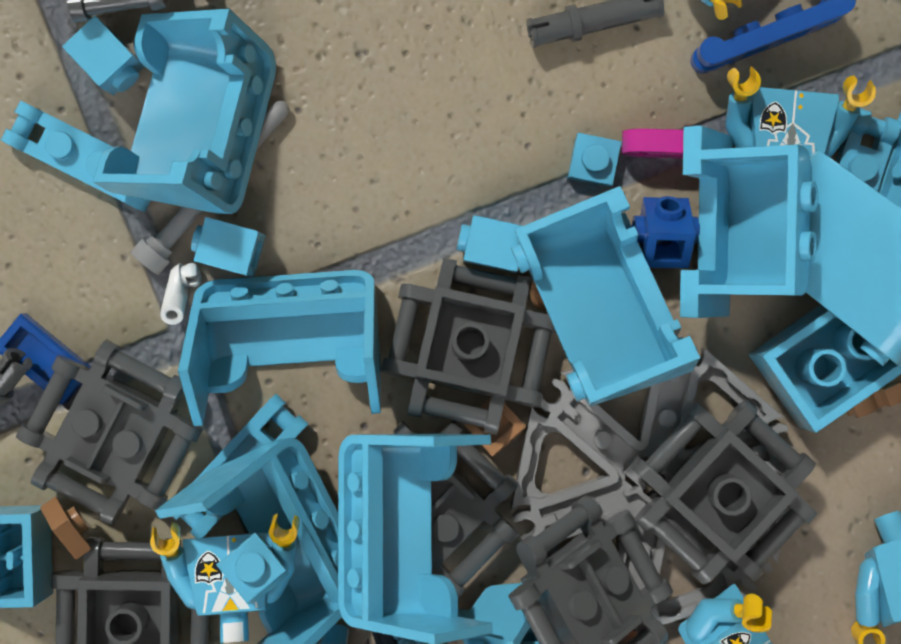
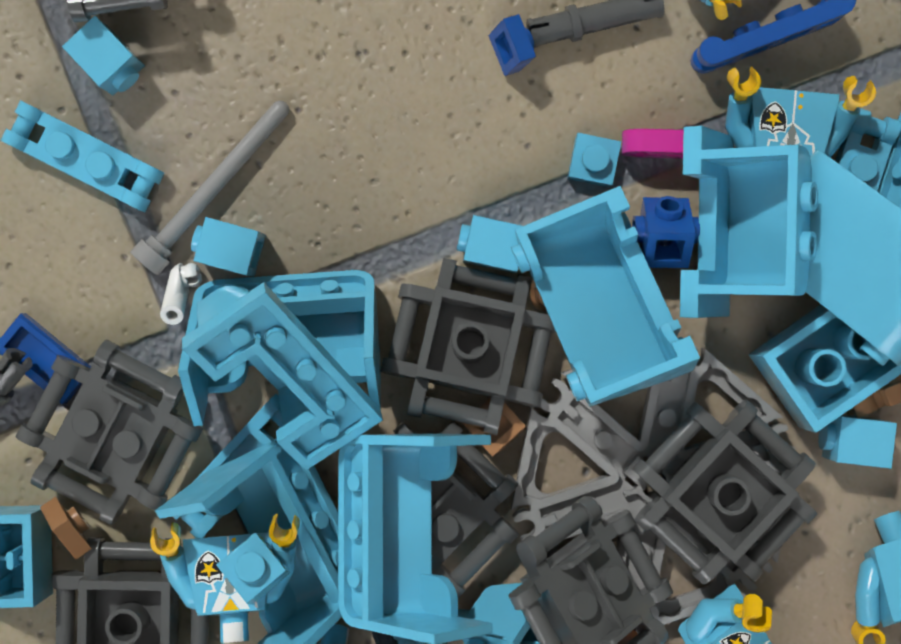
(198, 112): medium azure windscreen -> none
(316, 396): none -> medium azure windscreen
(512, 45): none -> blue plate
(859, 441): none -> medium azure brick

